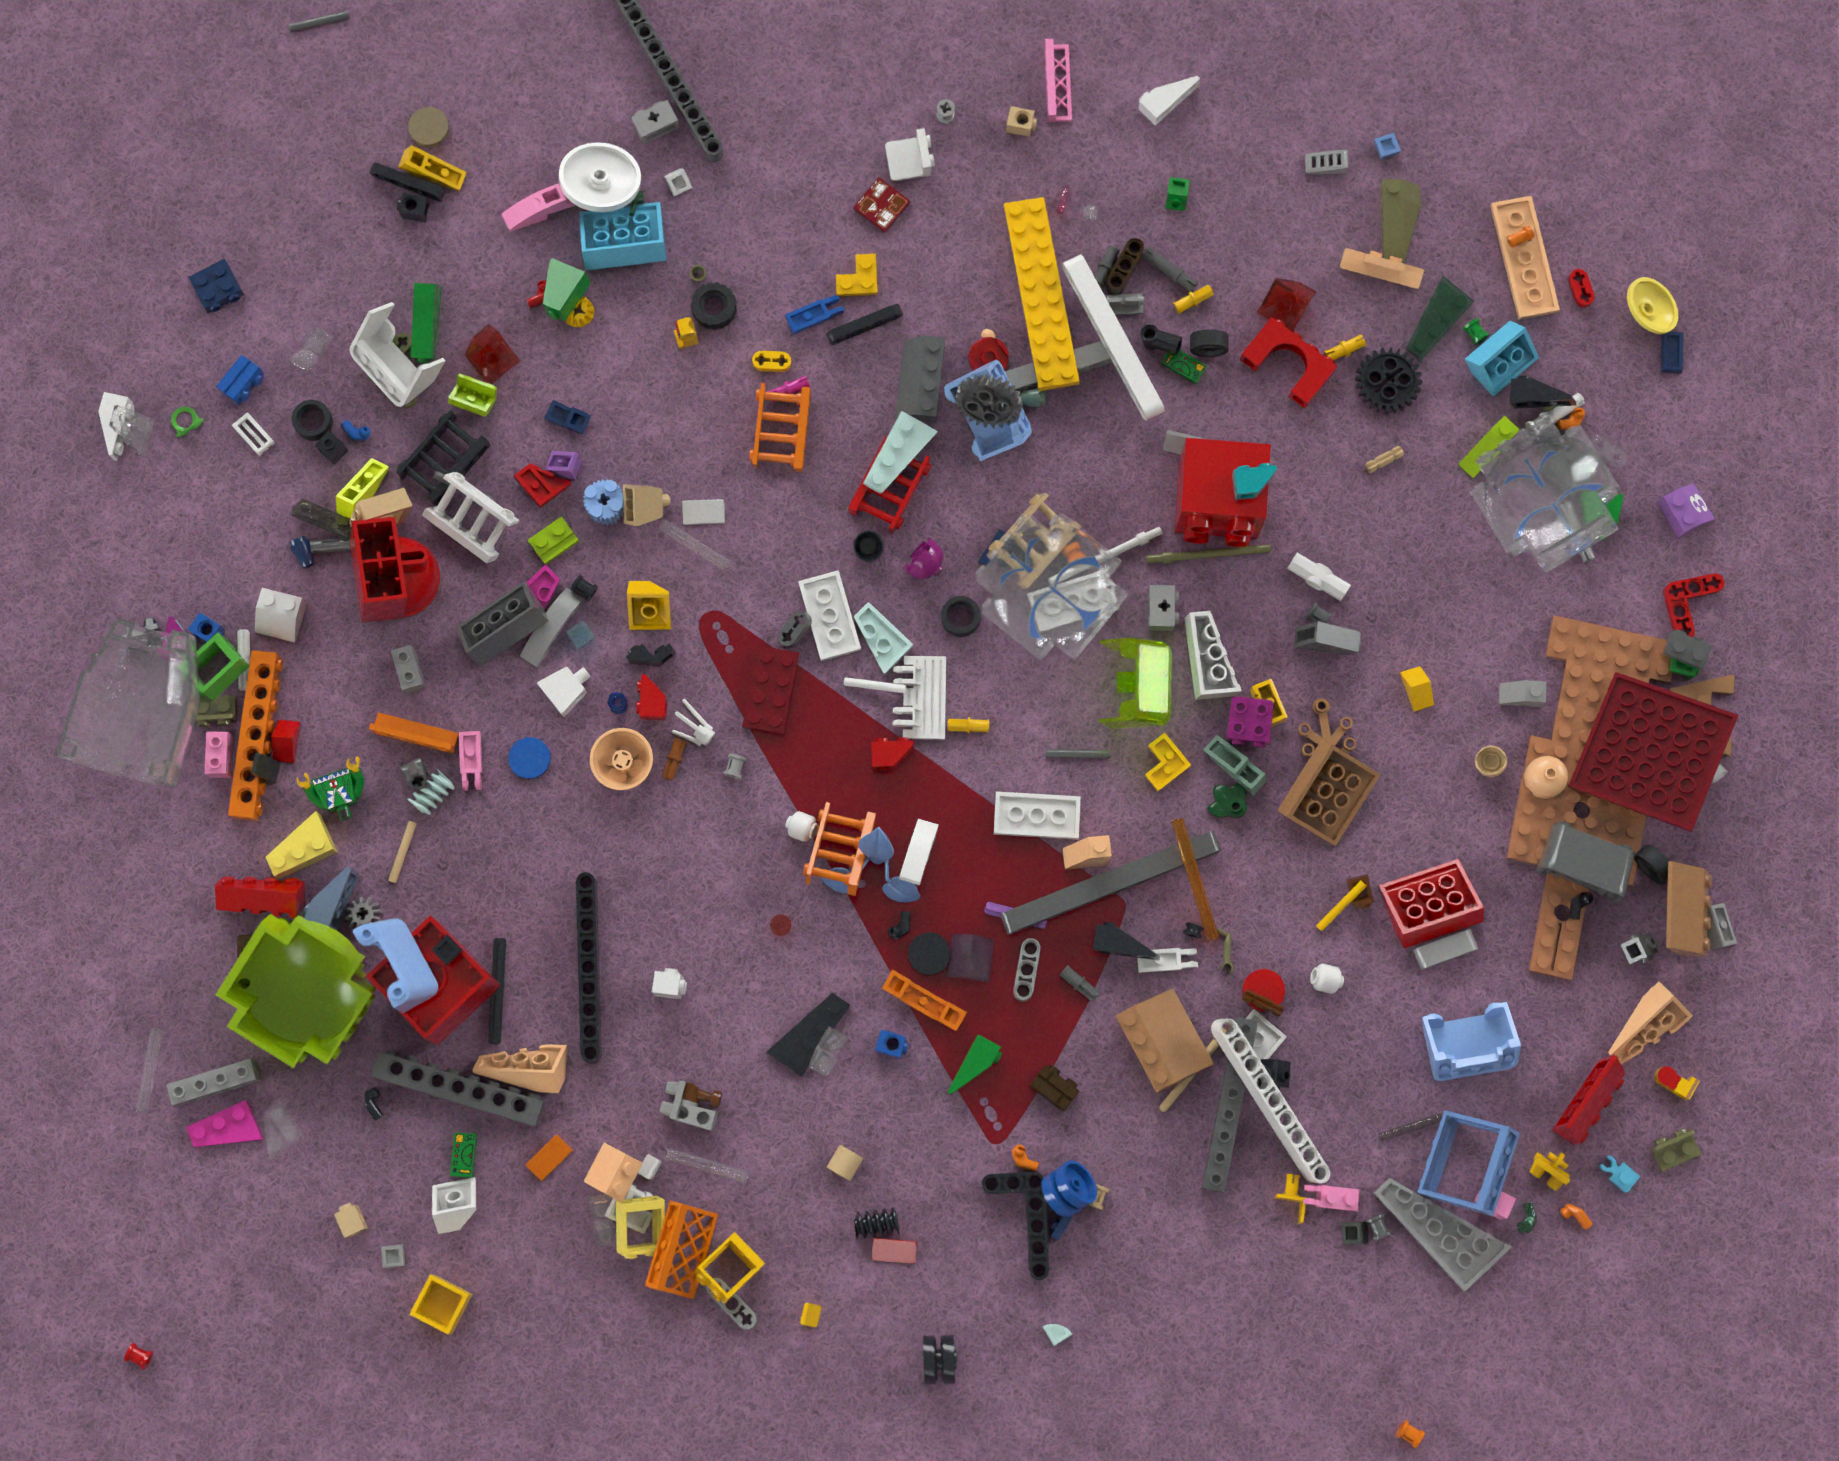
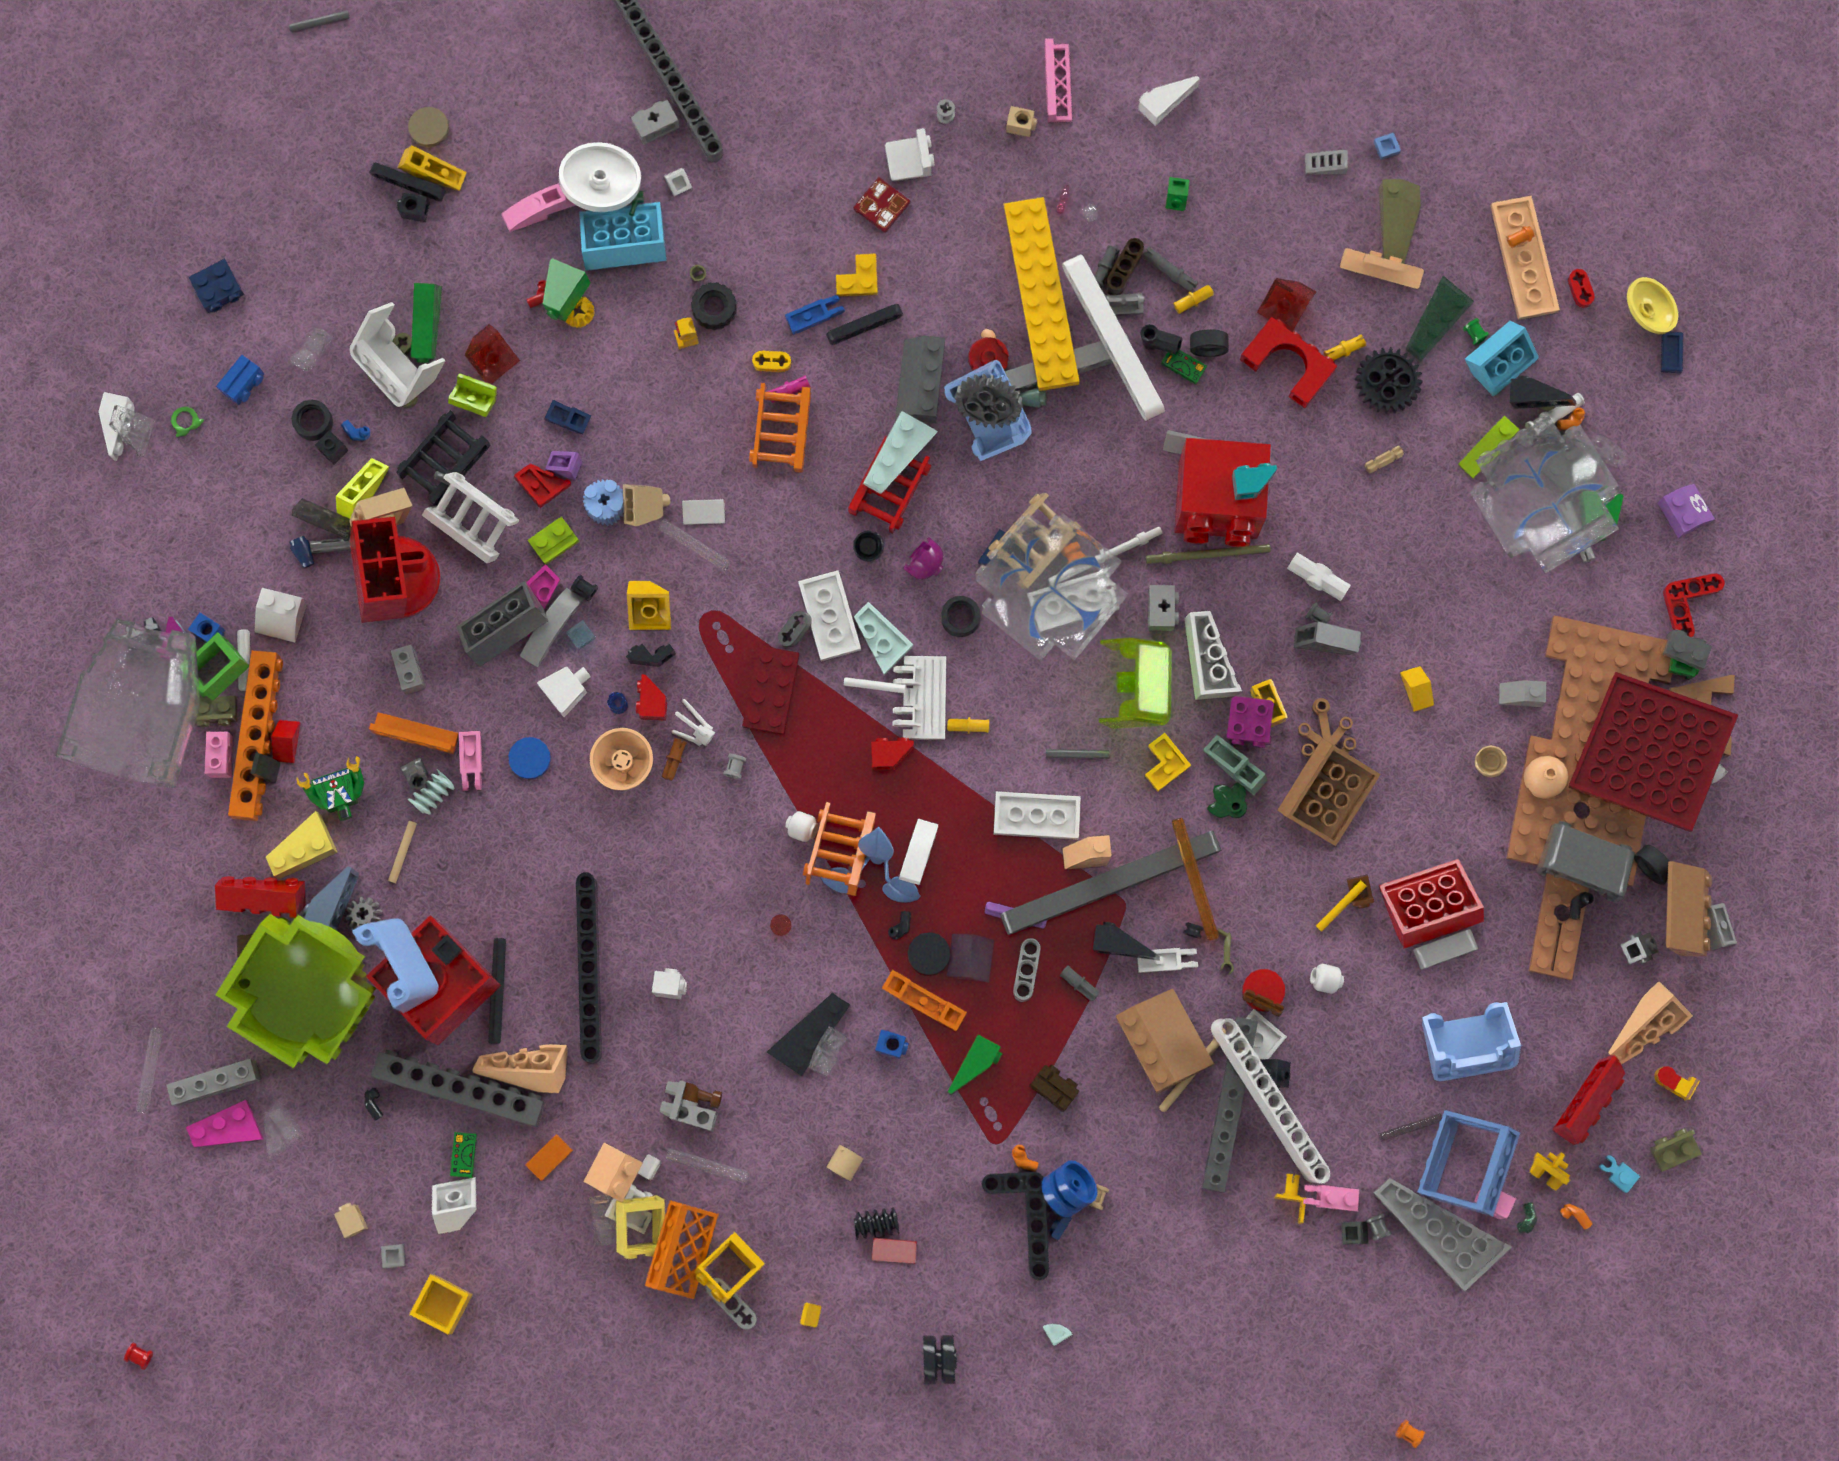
(264, 446): white tile -> none

